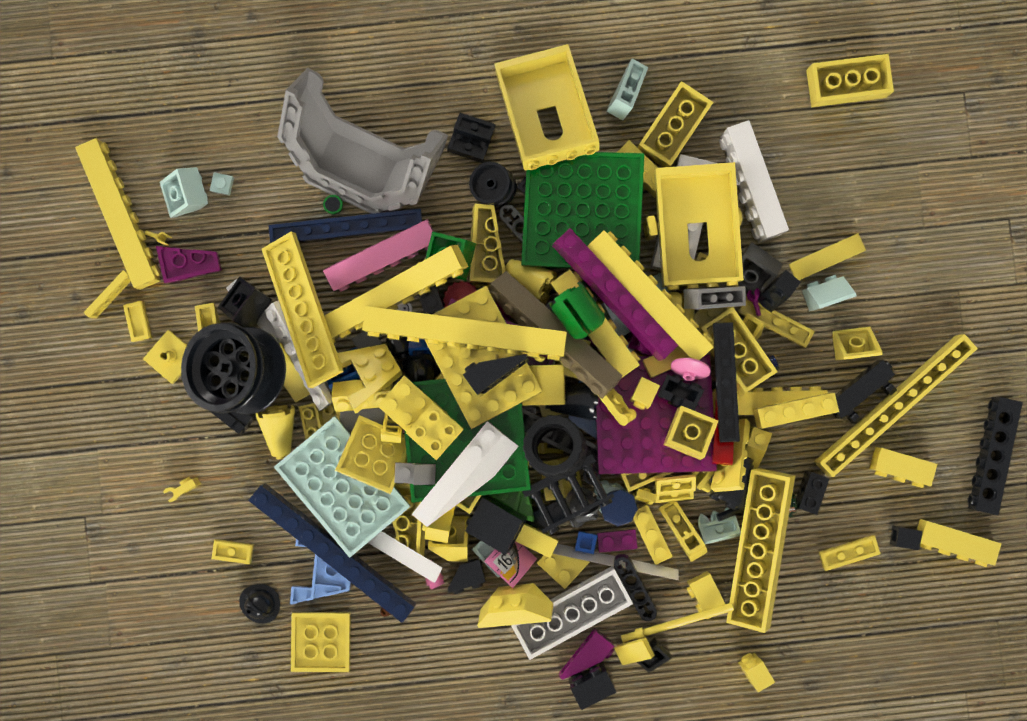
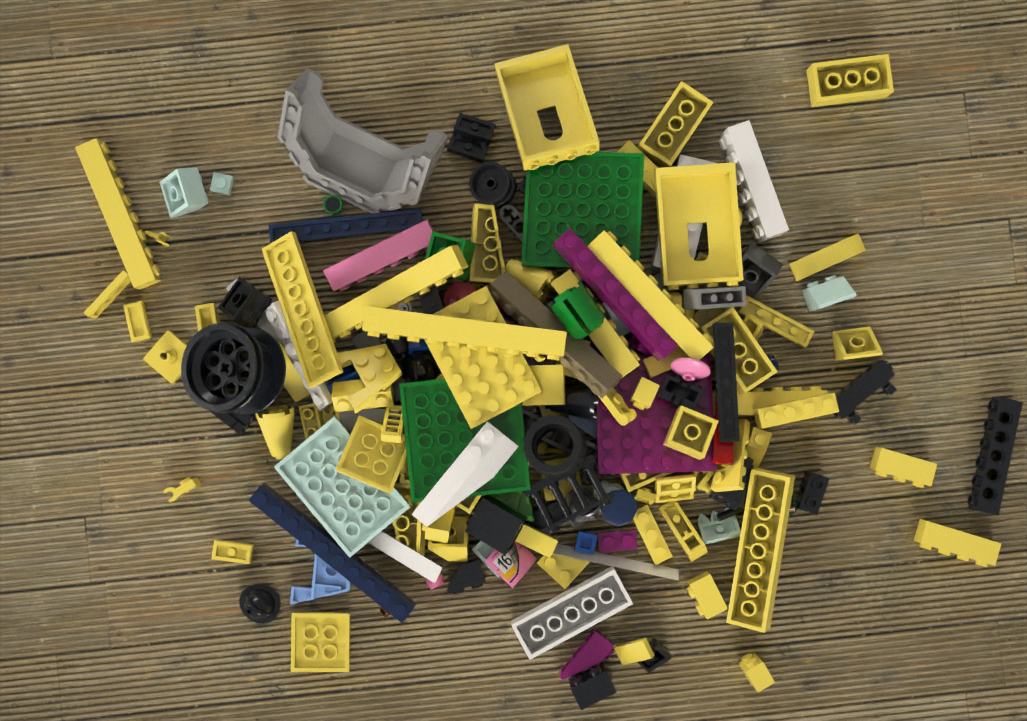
(184, 264): magenta wing -> none
(415, 473): light grey slope -> none
(420, 417): light yellow piece -> none
(490, 373): black slope -> none
(516, 606): light yellow wedge -> none
(627, 90): light aqua slope -> none
(637, 586): black beam -> none
(641, 633): light yellow bar -> none
(650, 228): light yellow plate -> none
(754, 299): magenta hand -> none
(778, 291): black brick -> none
(849, 552): light yellow tile -> none
(895, 405): light yellow brick -> none
(905, 537): black panel -> none

